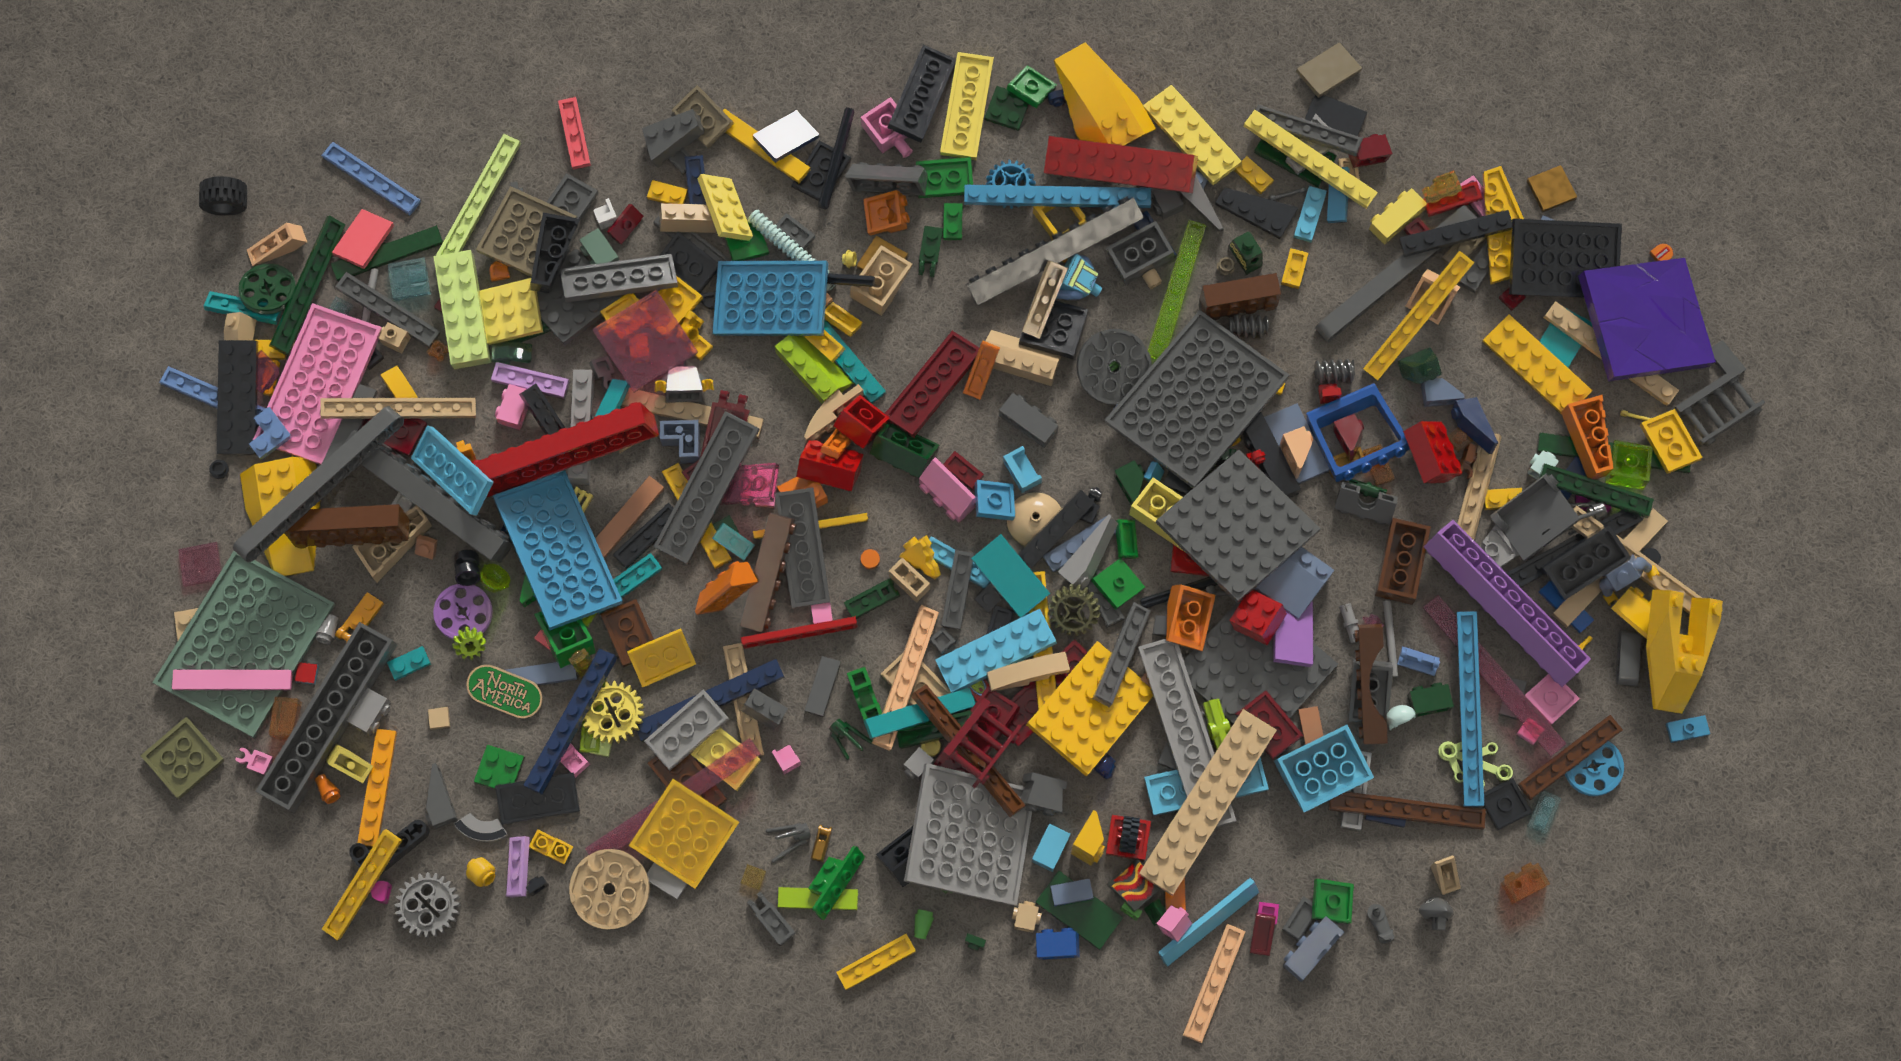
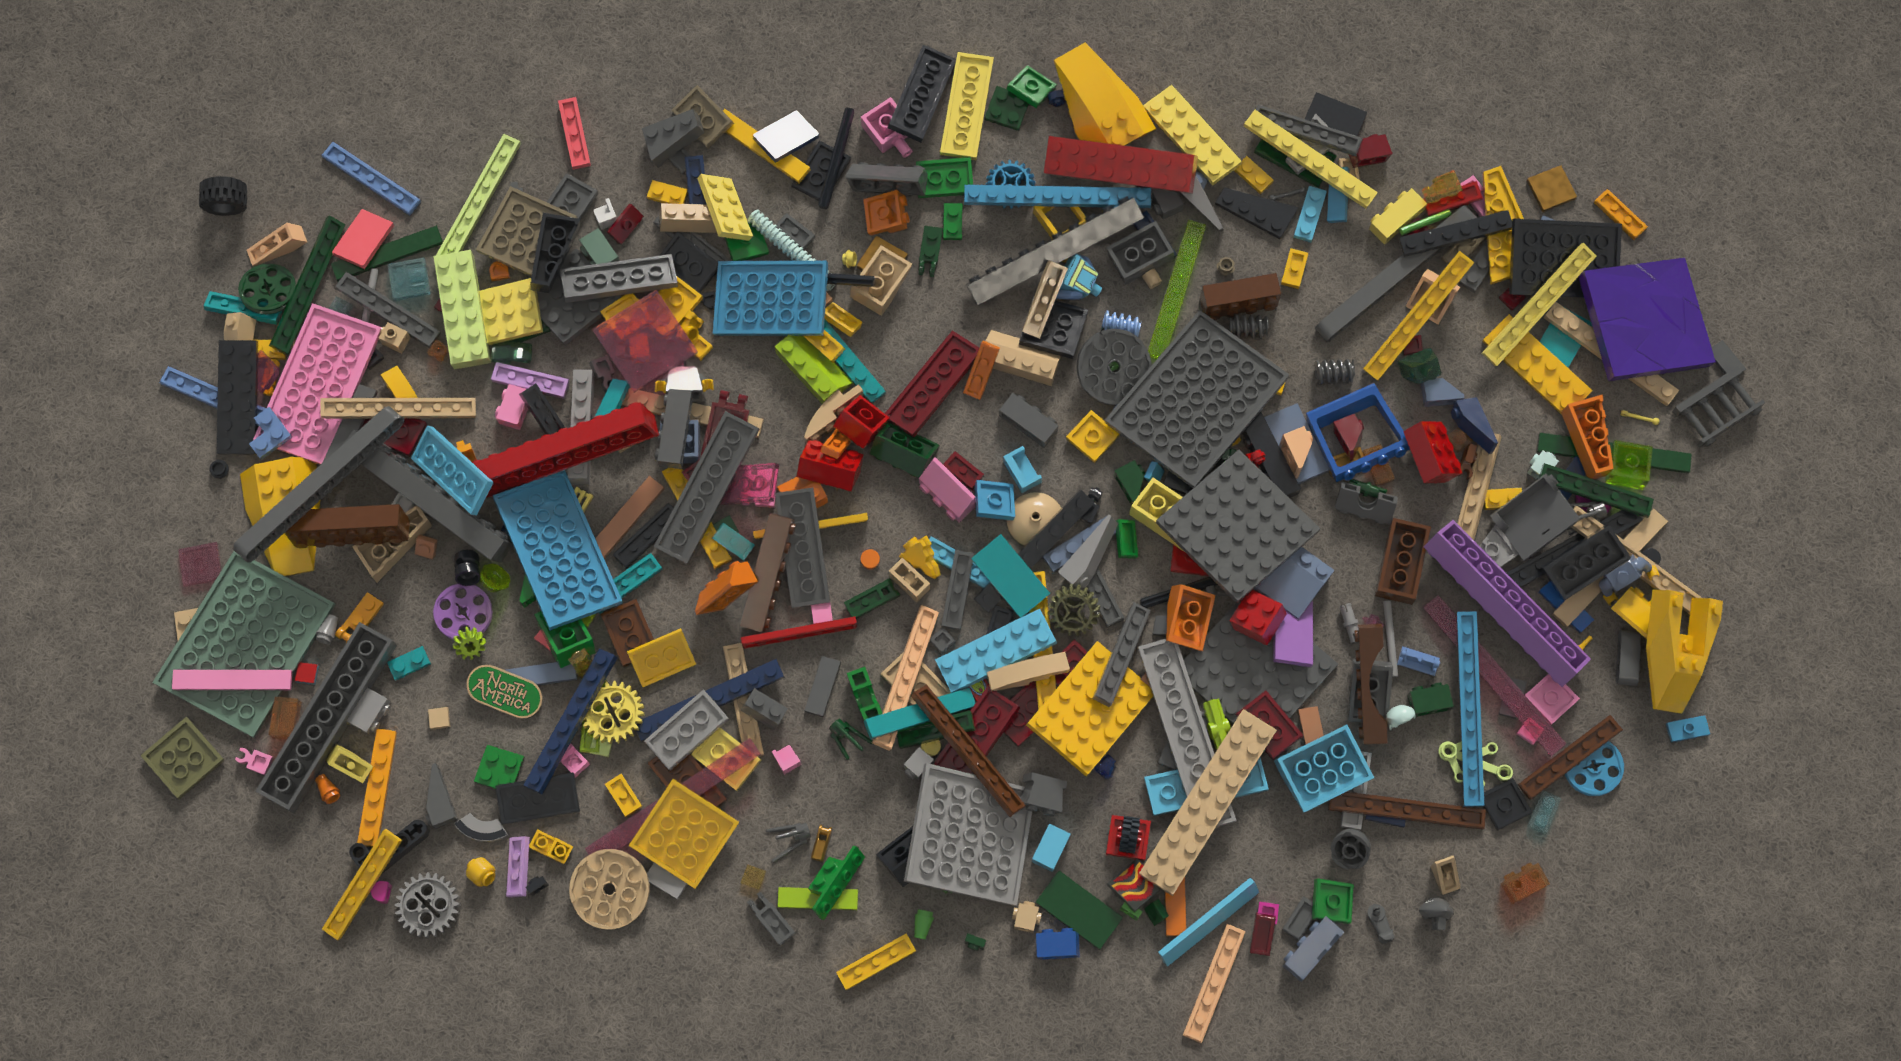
(623, 795): none -> yellow plate
(675, 428): none -> dark grey brick
(962, 740): dark red fence -> none
(1071, 892): sand blue tile -> none
(1089, 842): yellow slope -> none
(1092, 436): none -> yellow plate
(1113, 322): none -> light blue piece
(1118, 583): green plate -> none
(1174, 923): bright pink brick -> none
(1245, 250): dark green torso -> none
(1329, 70): dark tan tile -> none
(1329, 393): red bracket -> none
(1350, 849): none -> dark grey cylinder
(1414, 346): none -> dark red tile
(1424, 222): none -> bright green bar
(1539, 304): none -> light yellow plate
(1620, 214): none -> light orange tile
(1662, 252): orange tile -> none
(1671, 441): yellow plate -> none

